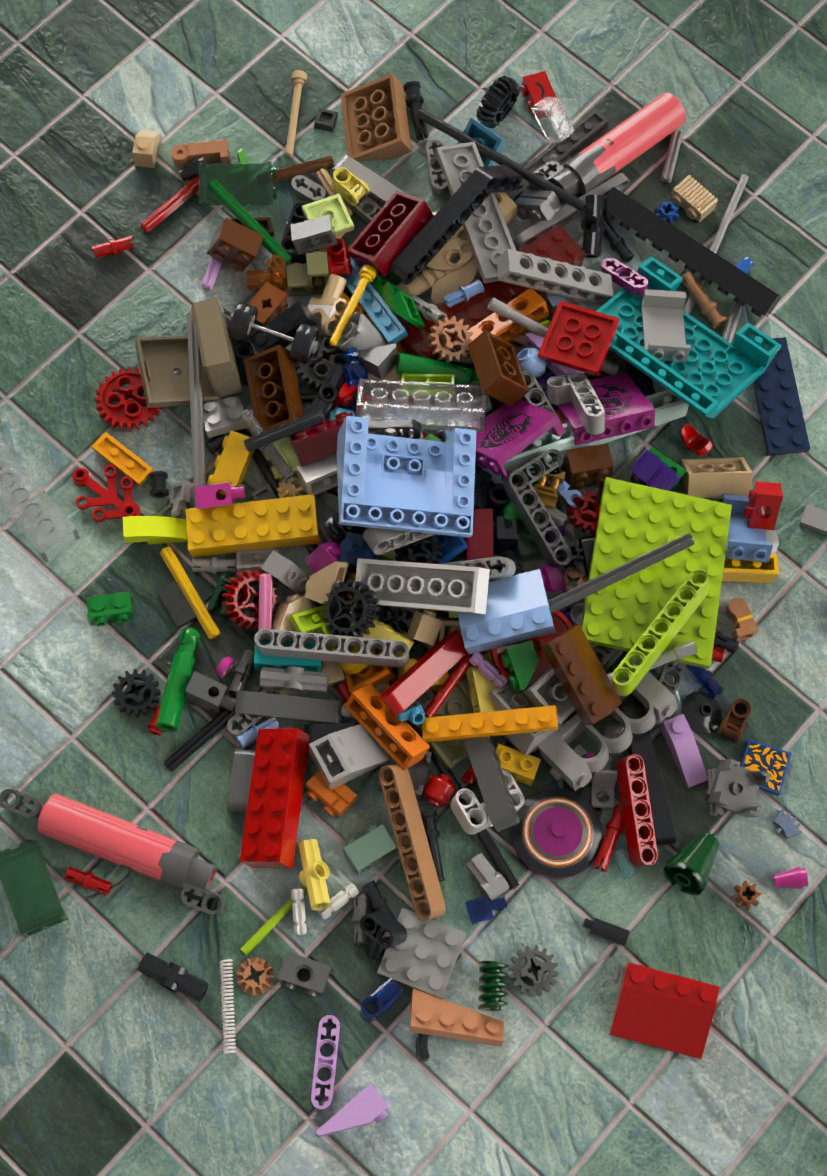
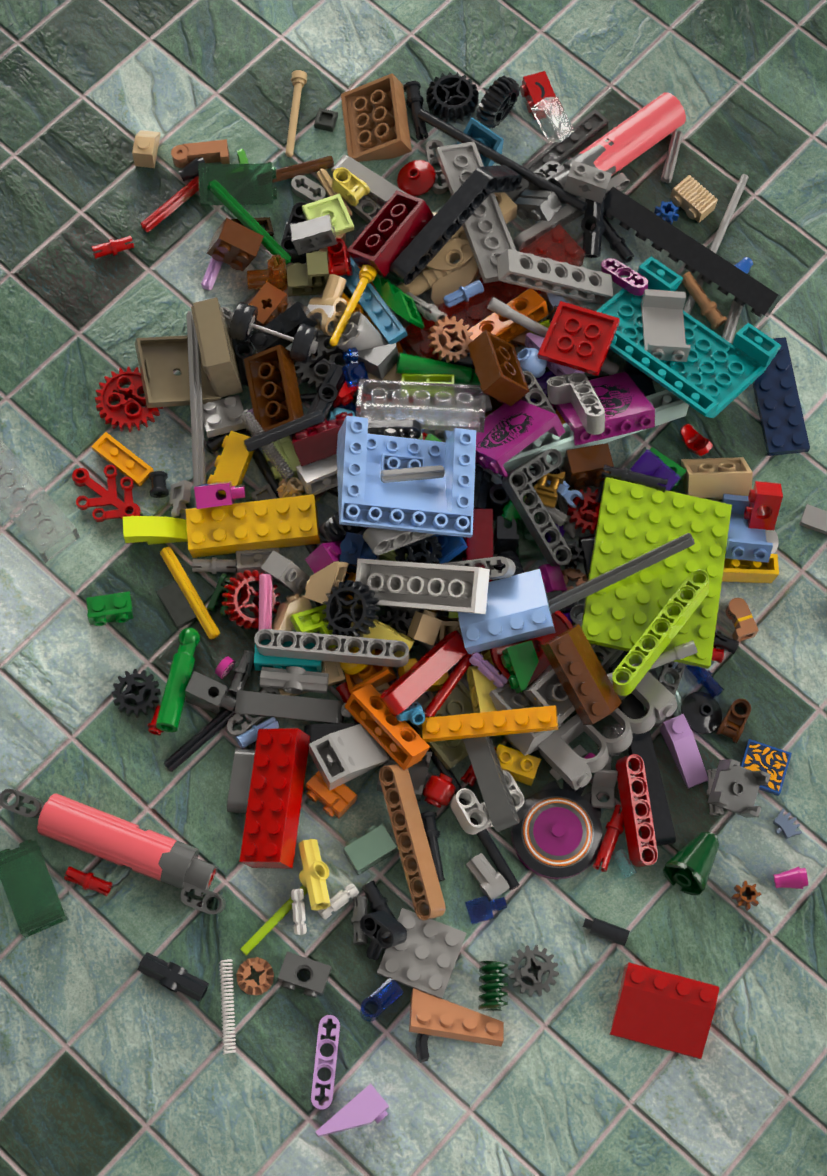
(411, 474): none -> light grey axle
(417, 184): none -> red dish
(455, 103): none -> black gear
(587, 181): none -> light grey brick
(634, 477): none -> black pin

